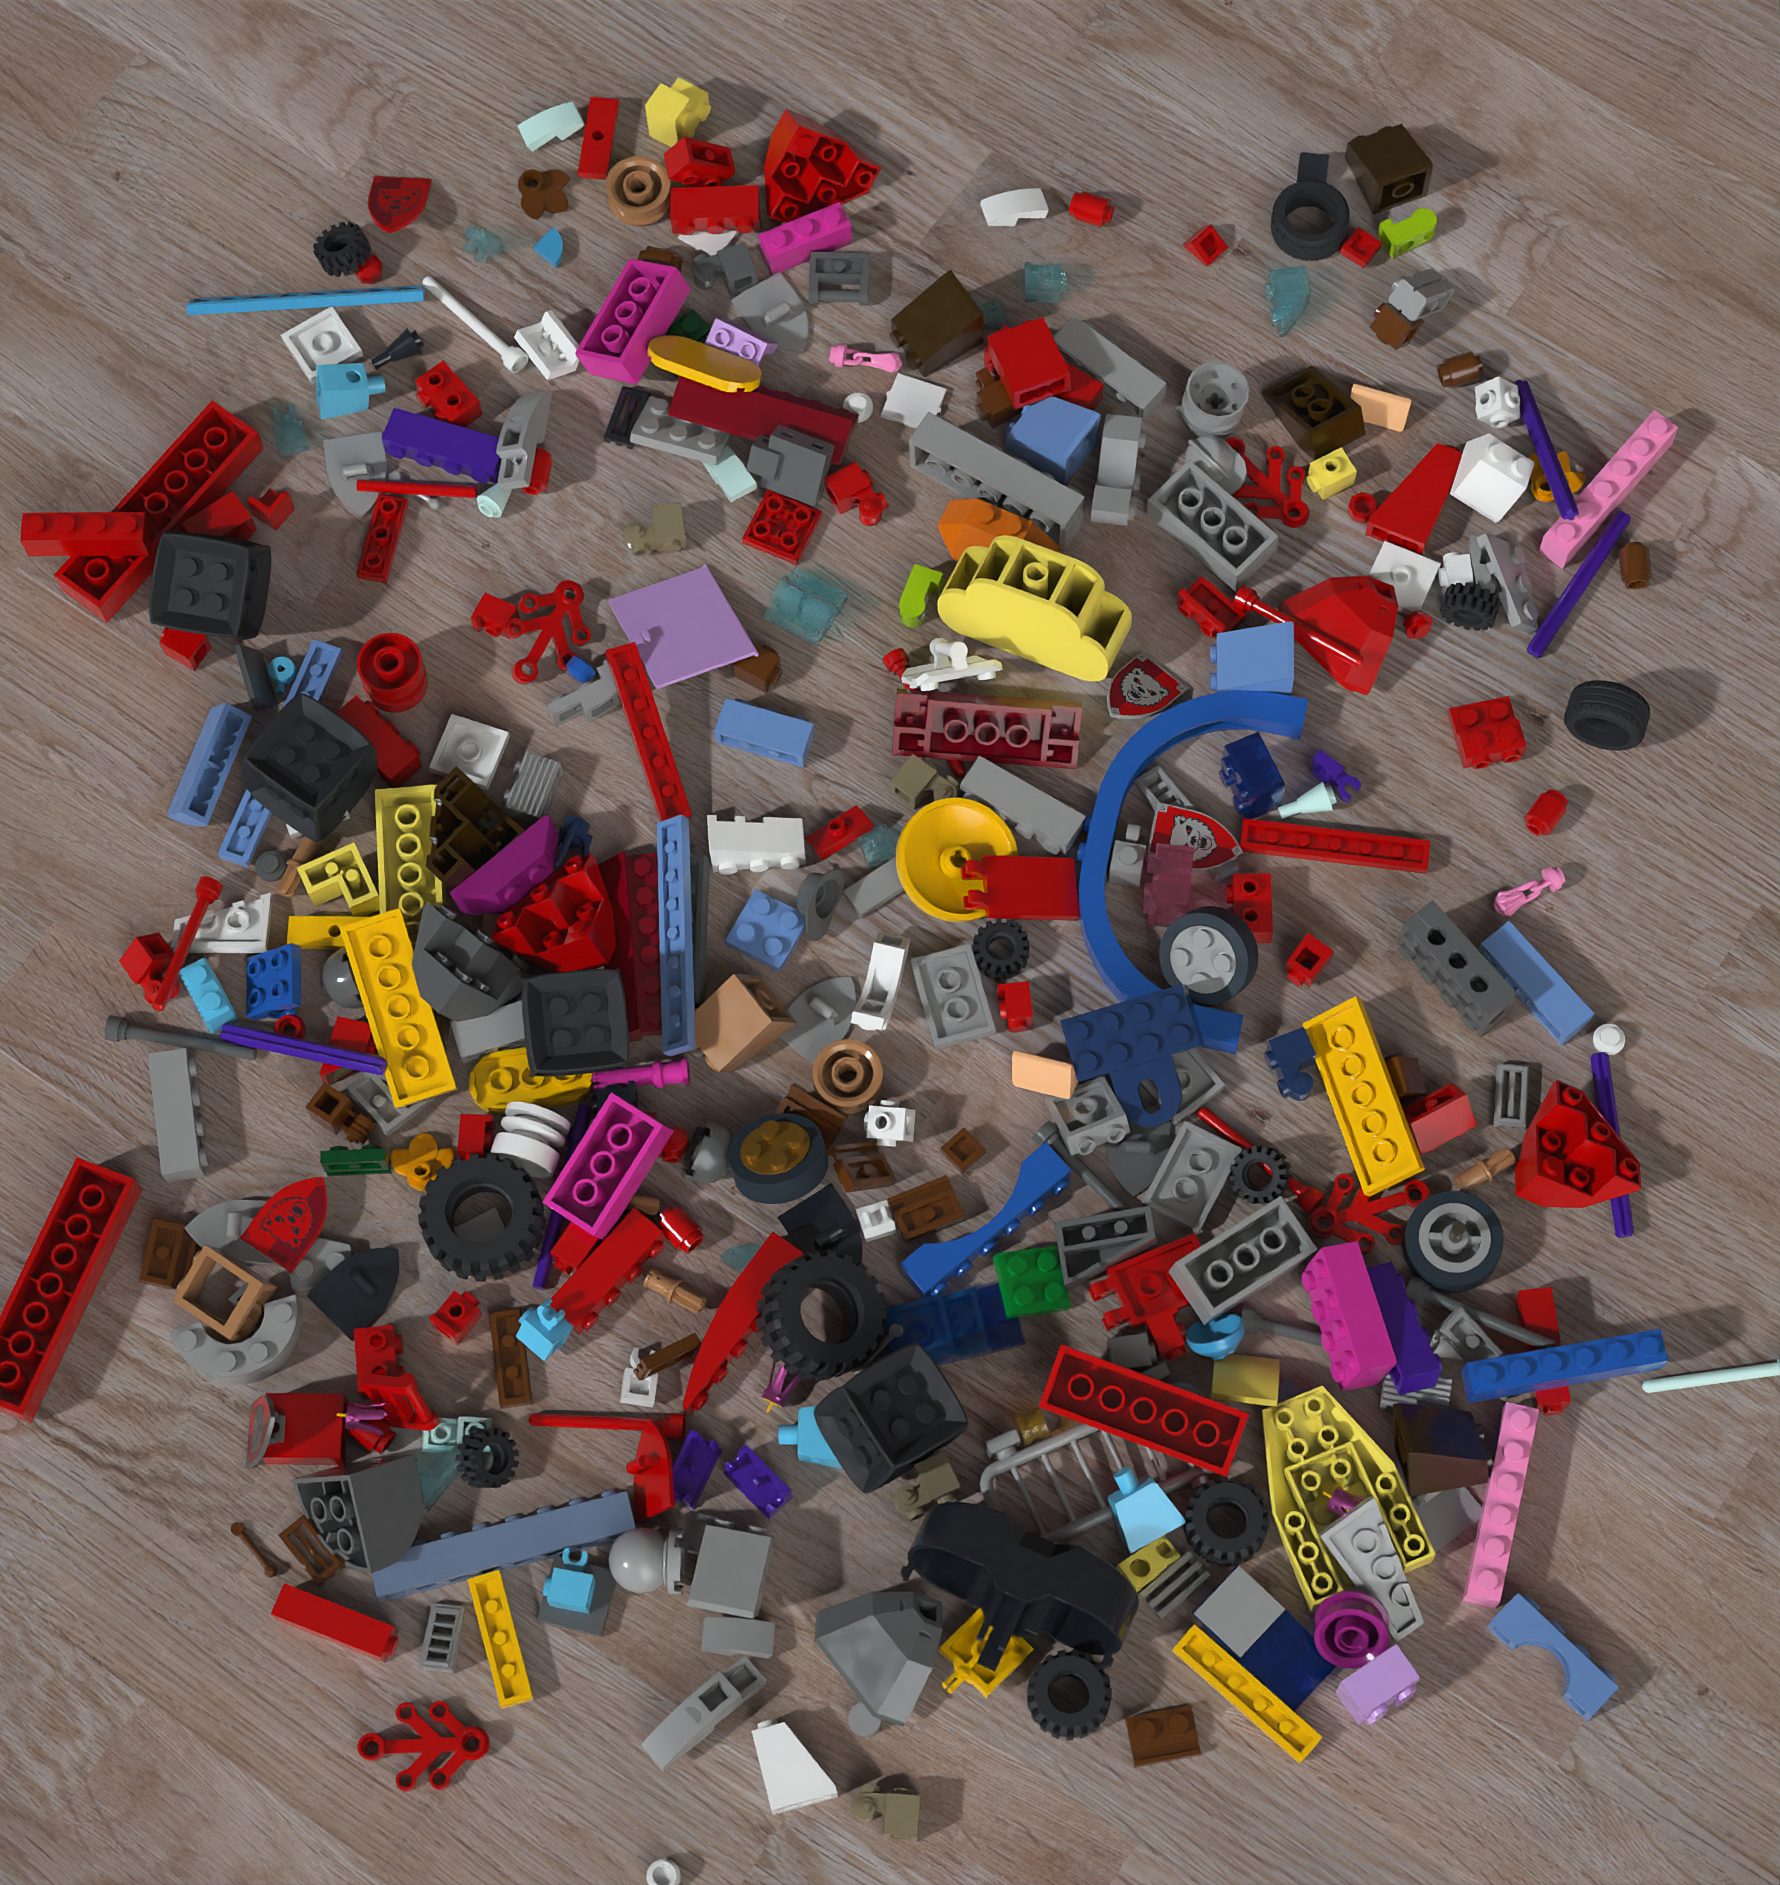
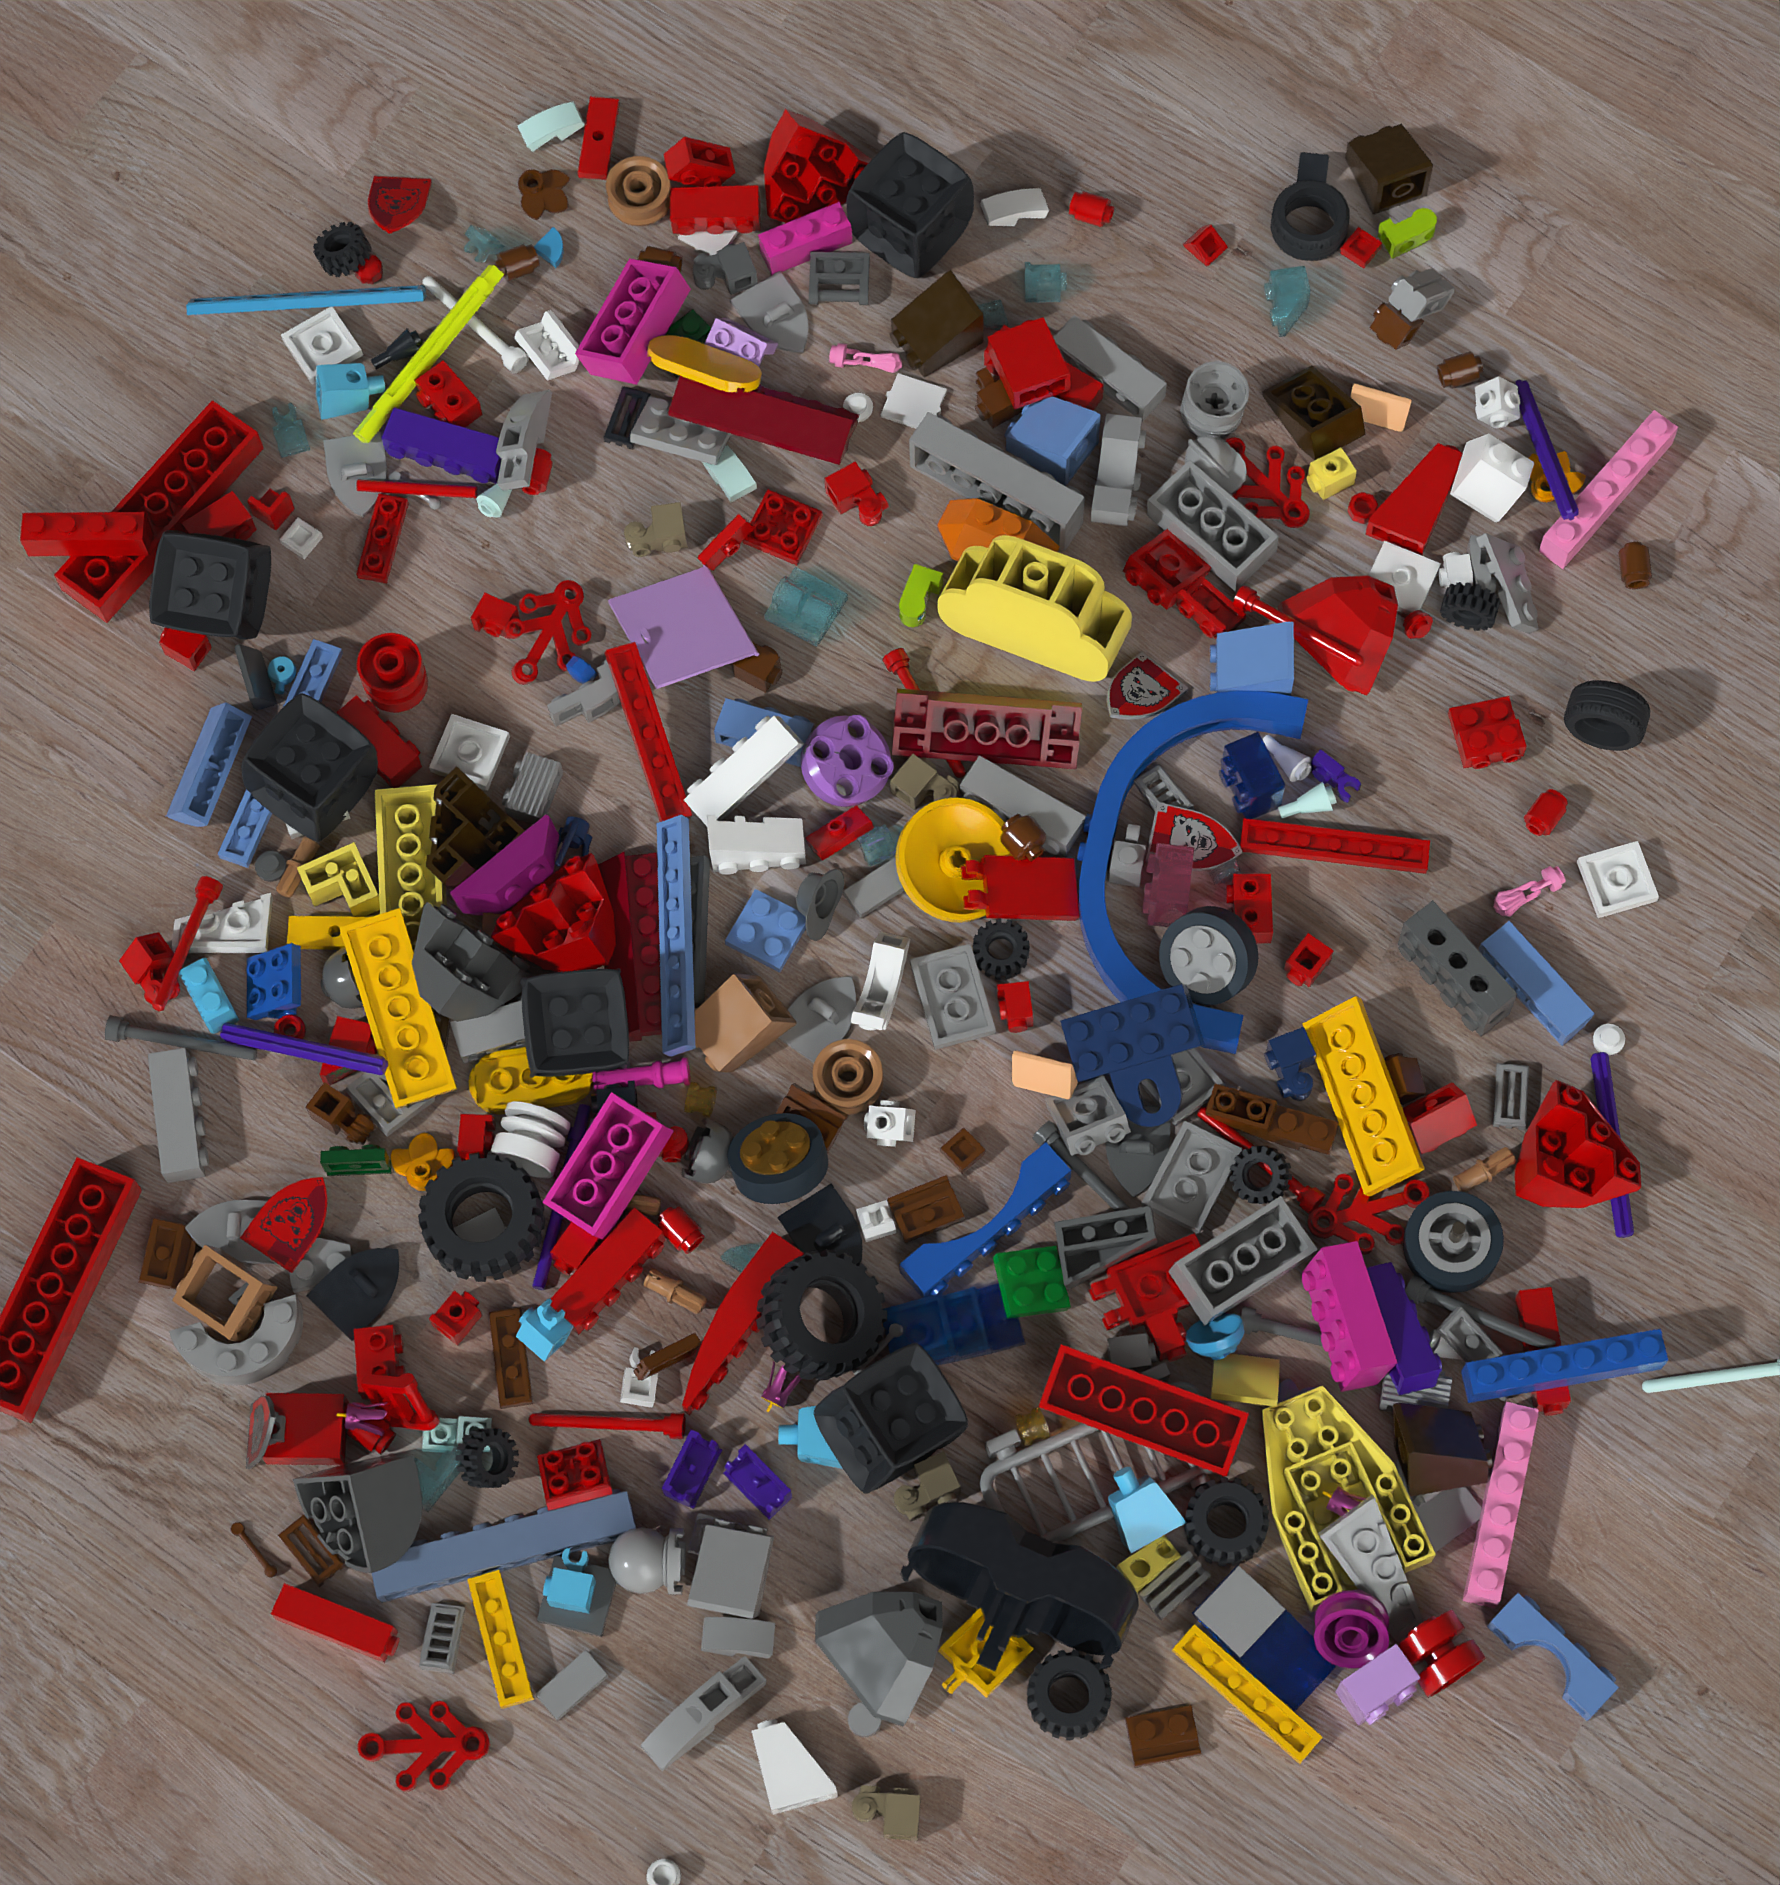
(301, 538): none -> white tile
(429, 353): none -> neon yellow piece
(517, 261): none -> reddish brown brick
(571, 1685): none -> light grey tile
(574, 1474): none -> red tile
(652, 1473): red shield -> none
(676, 111): light yellow brick -> none
(700, 1099): none -> clear yellow wheel
(726, 542): none -> red plate
(744, 770): none -> white brick
(791, 464): dark grey piece -> none
(846, 761): none -> medium lavender piece
(861, 1166): reddish brown plate -> none
(910, 204): none -> black piece
(942, 669): white shield -> none
(1023, 837): none -> reddish brown head
(1164, 568): none -> red plate
(1271, 1121): none -> reddish brown slope
(1294, 764): none -> white cone
(1434, 1644): none -> red wheel
(1578, 584): dark purple axle -> none
(1617, 879): none -> white plate

